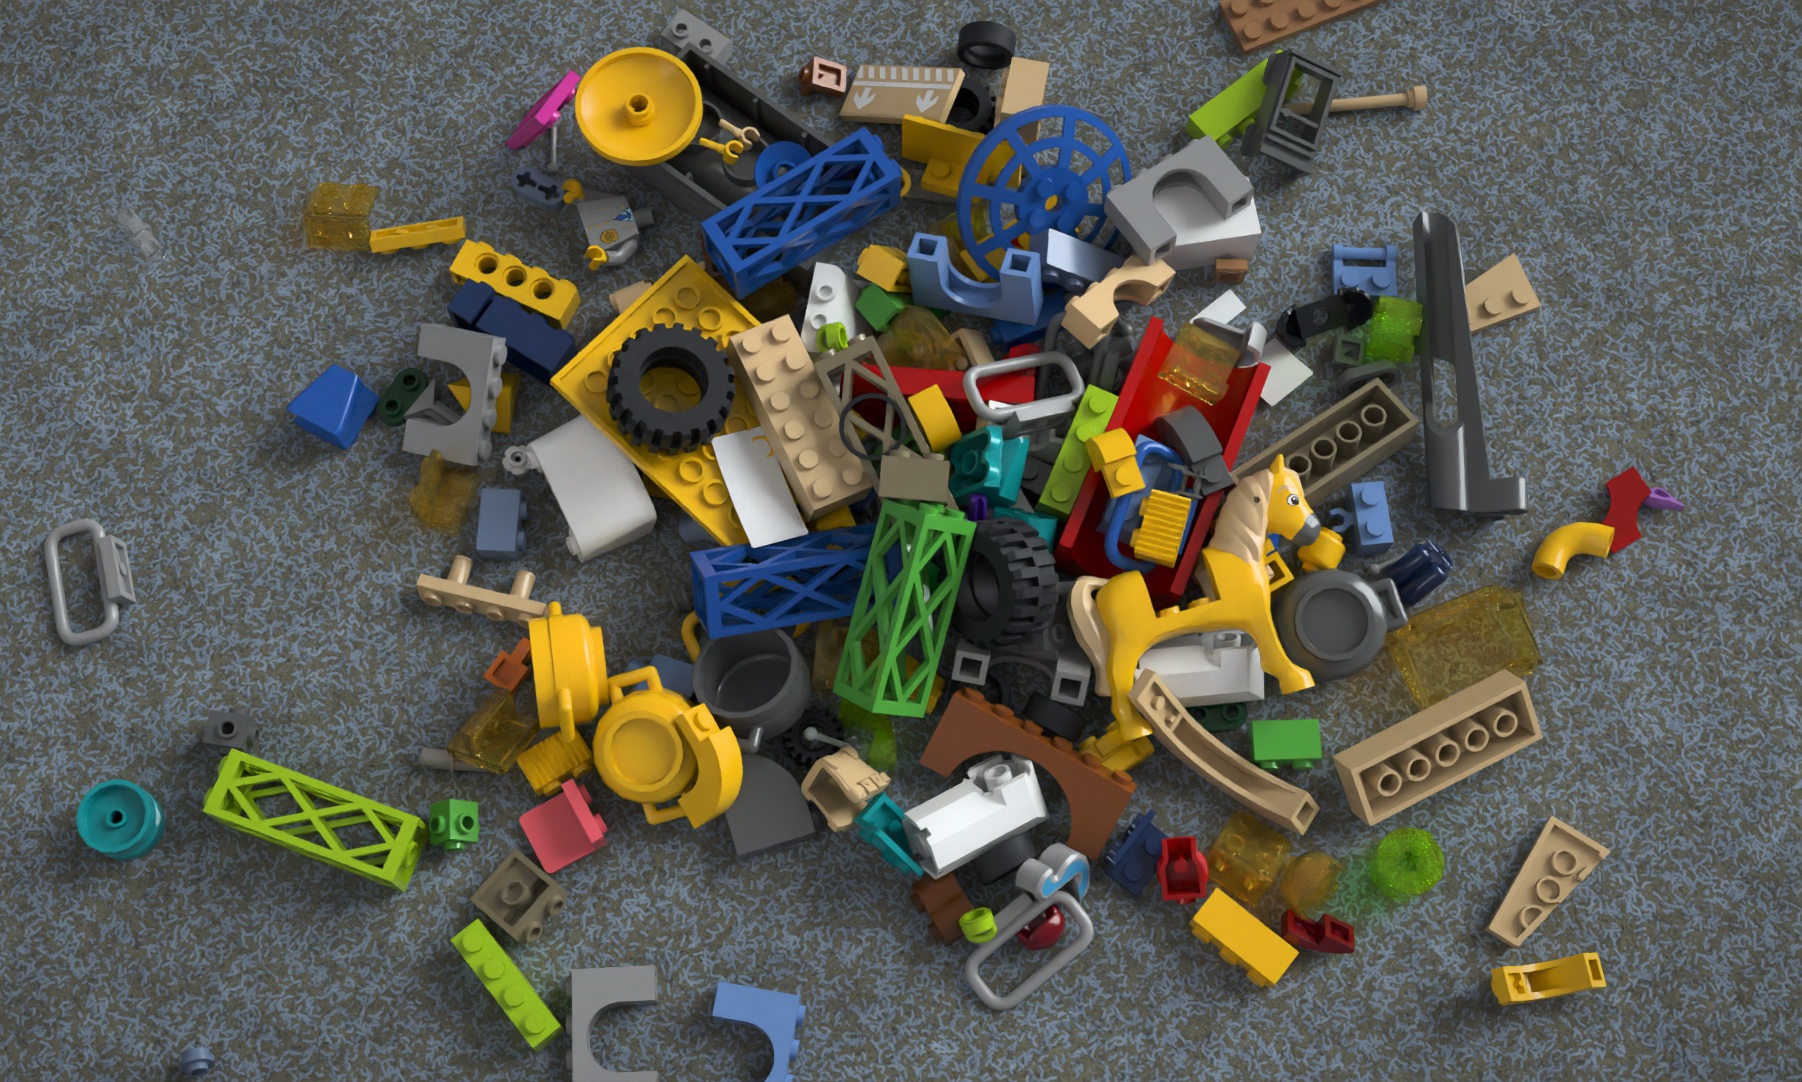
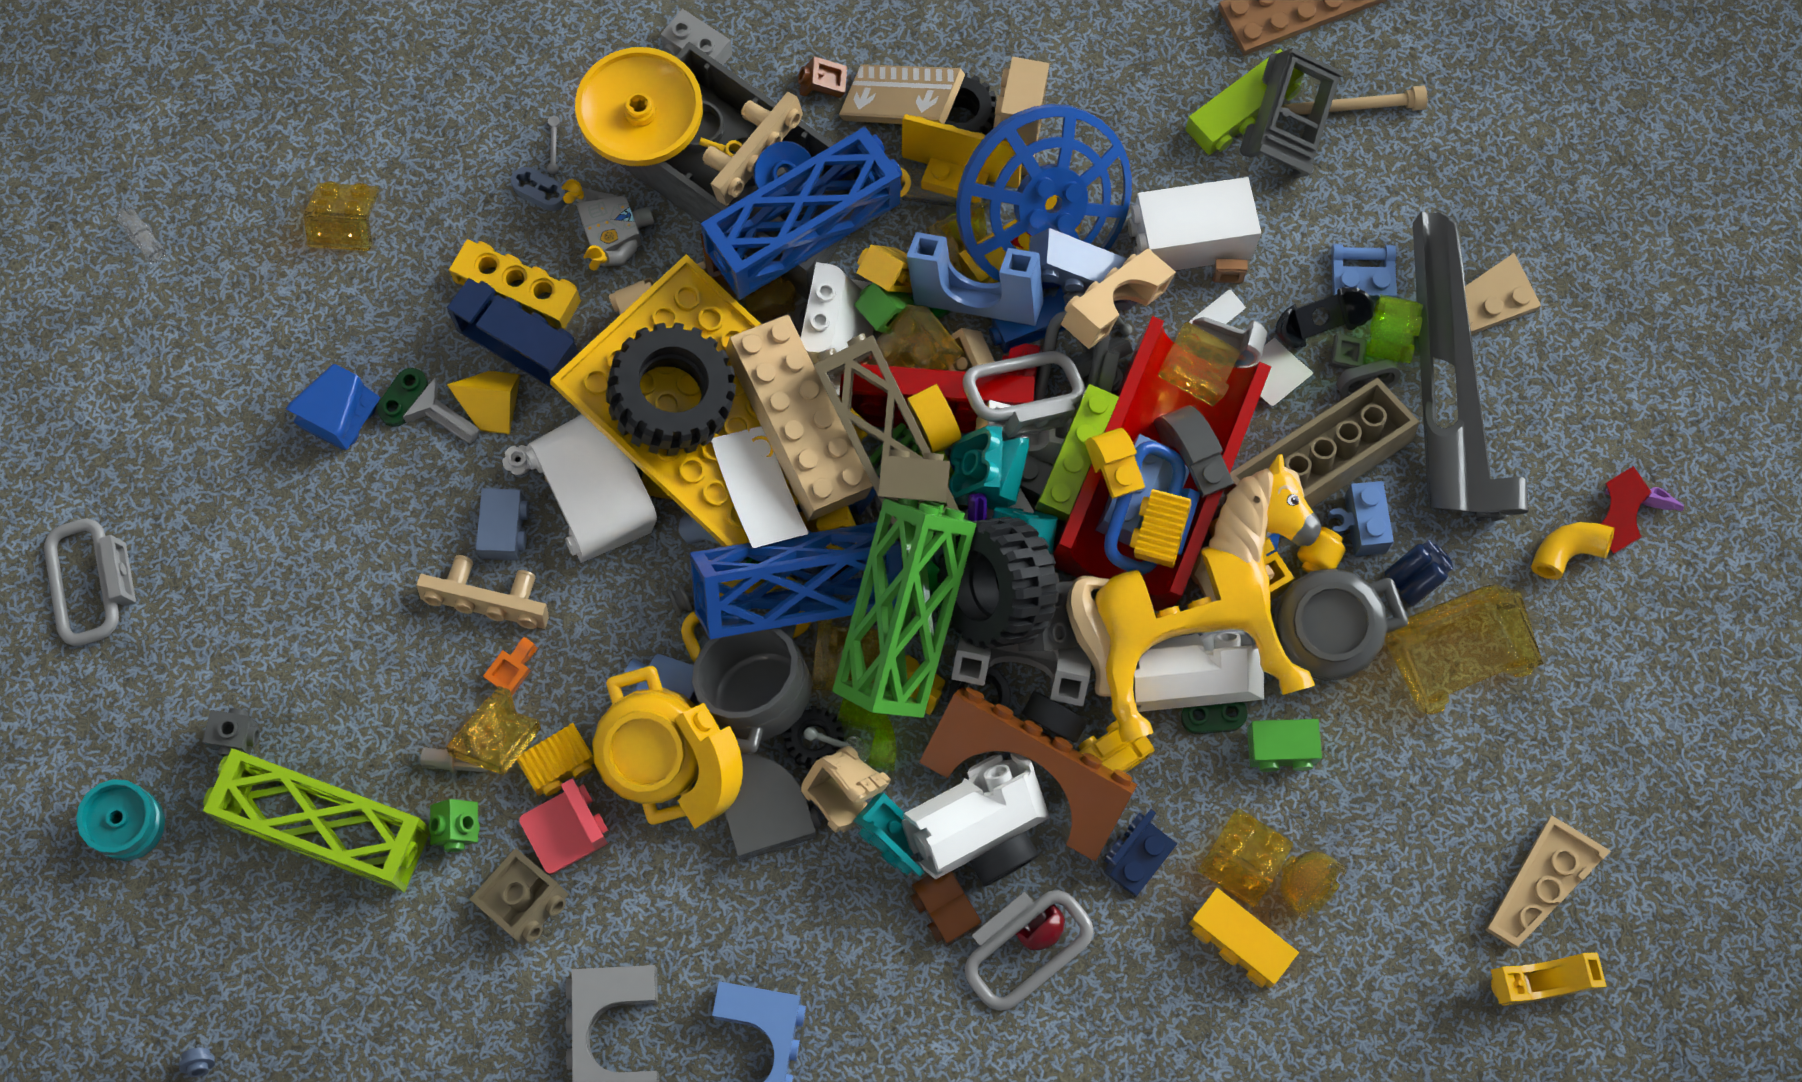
(418, 235): yellow plate -> none
(442, 495): clear yellow bracket -> none
(481, 361): light grey arch -> none
(508, 985): lime brick -> none
(544, 111): dark pink plate -> none
(567, 670): yellow piece -> none
(749, 132): tan hand -> none
(771, 128): none -> tan plate
(835, 337): lime tile -> none
(858, 399): black piece -> none
(977, 922): lime tile -> none
(986, 45): black tyre -> none
(1055, 870): light grey animal -> none
(1182, 870): red hand -> none
(1197, 166): light grey arch -> none
(1197, 483): dark grey piece -> none
(1216, 762): tan arch -> none
(1325, 935): dark red slope -> none
(1374, 569): light grey hinge -> none
(1414, 847): clear neon green brick -> none
(1437, 747): tan brick -> none

